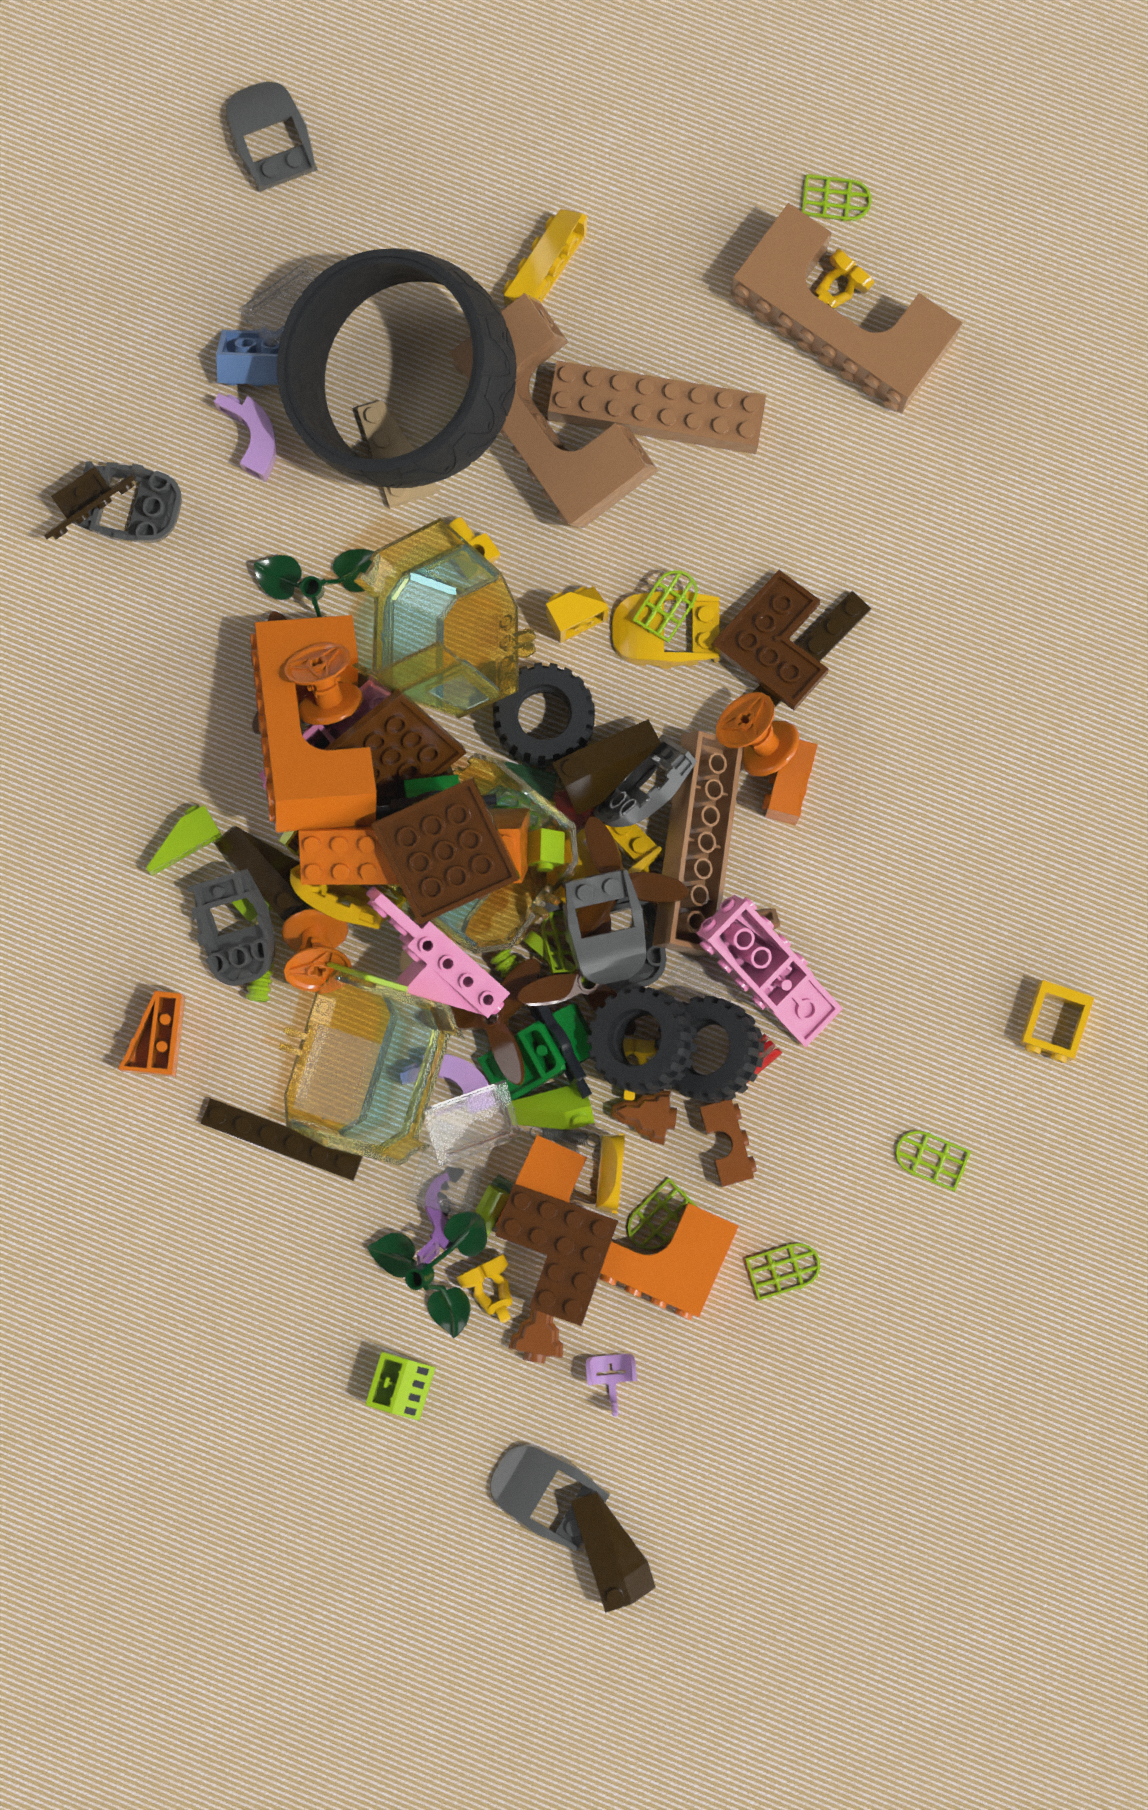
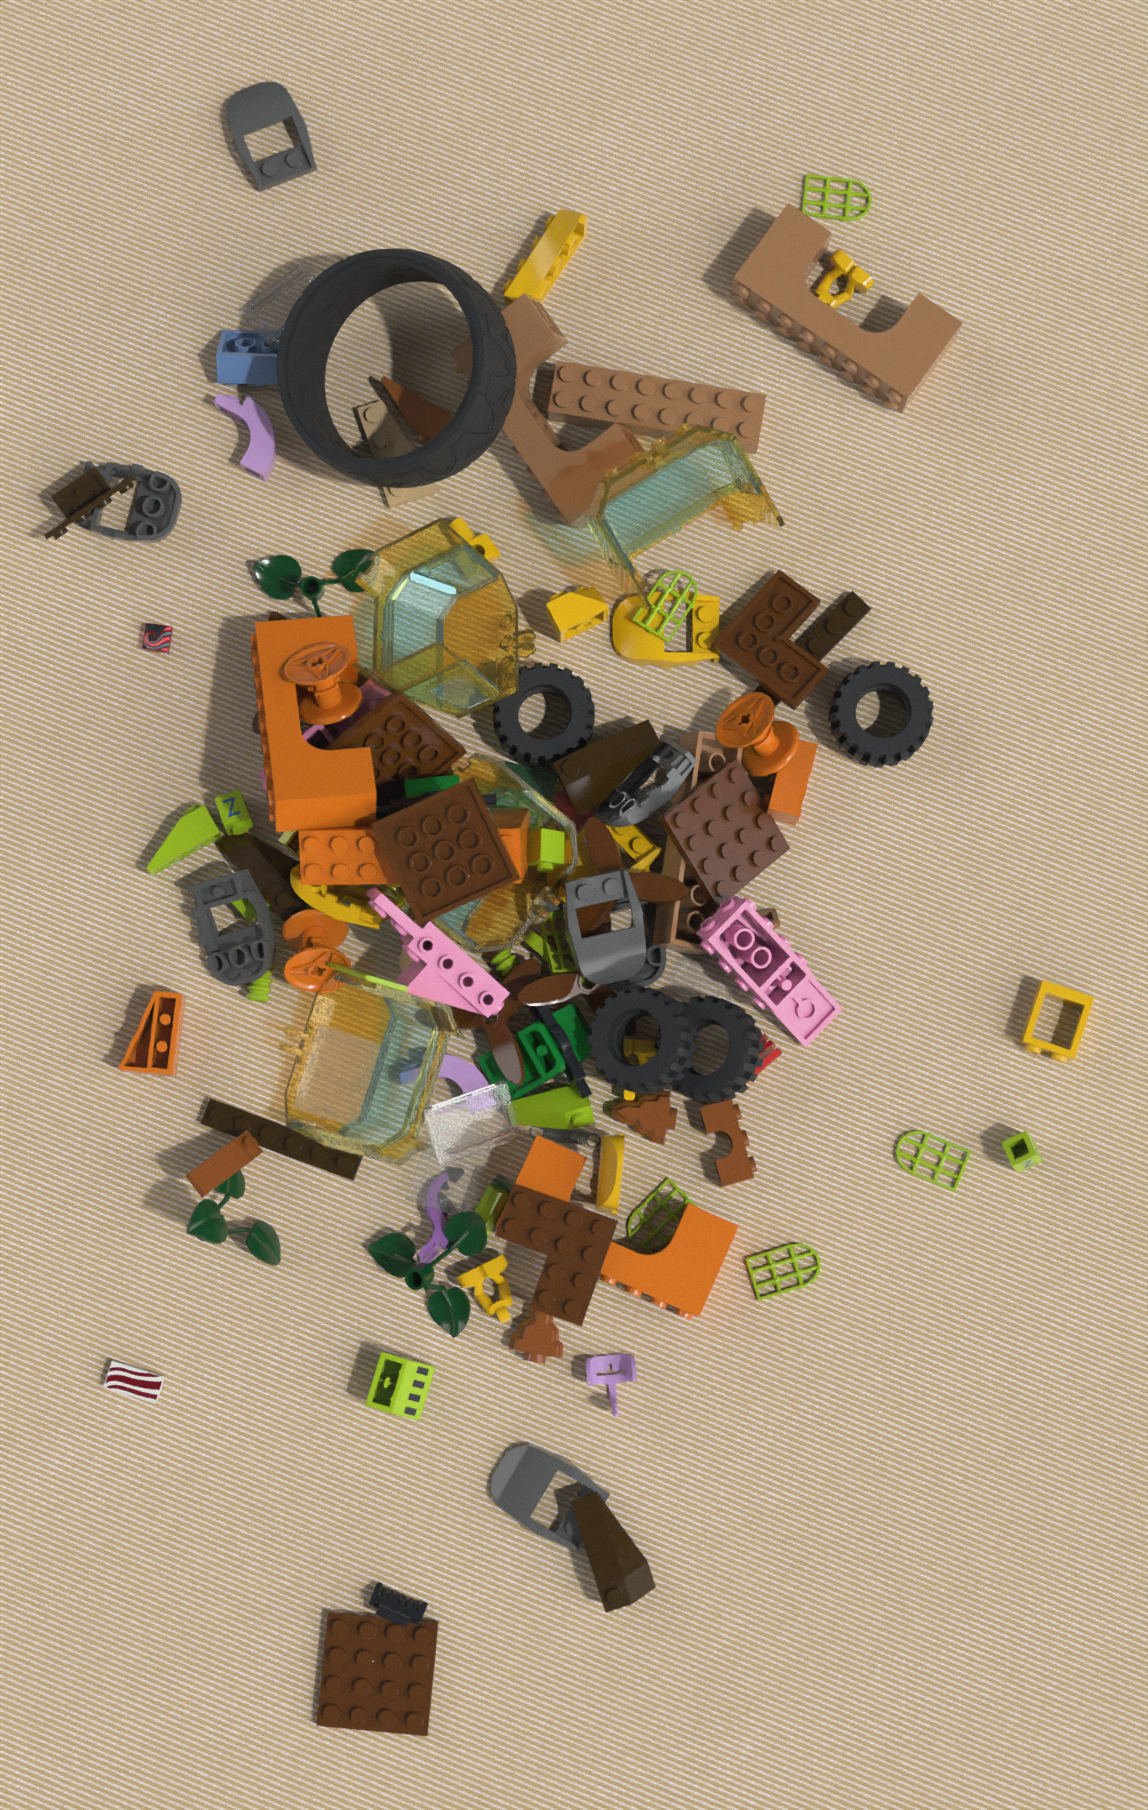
(134, 1382): none -> tile
(157, 638): none -> tile
(210, 1225): none -> dark green plant
(224, 1163): none -> dark orange slope
(234, 812): none -> lime brick
(377, 1674): none -> reddish brown plate
(395, 1611): none -> black piece
(420, 415): none -> dark orange slope
(669, 490): none -> windscreen
(724, 833): none -> reddish brown plate
(897, 683): none -> black tyre
(1022, 1151): none -> lime brick

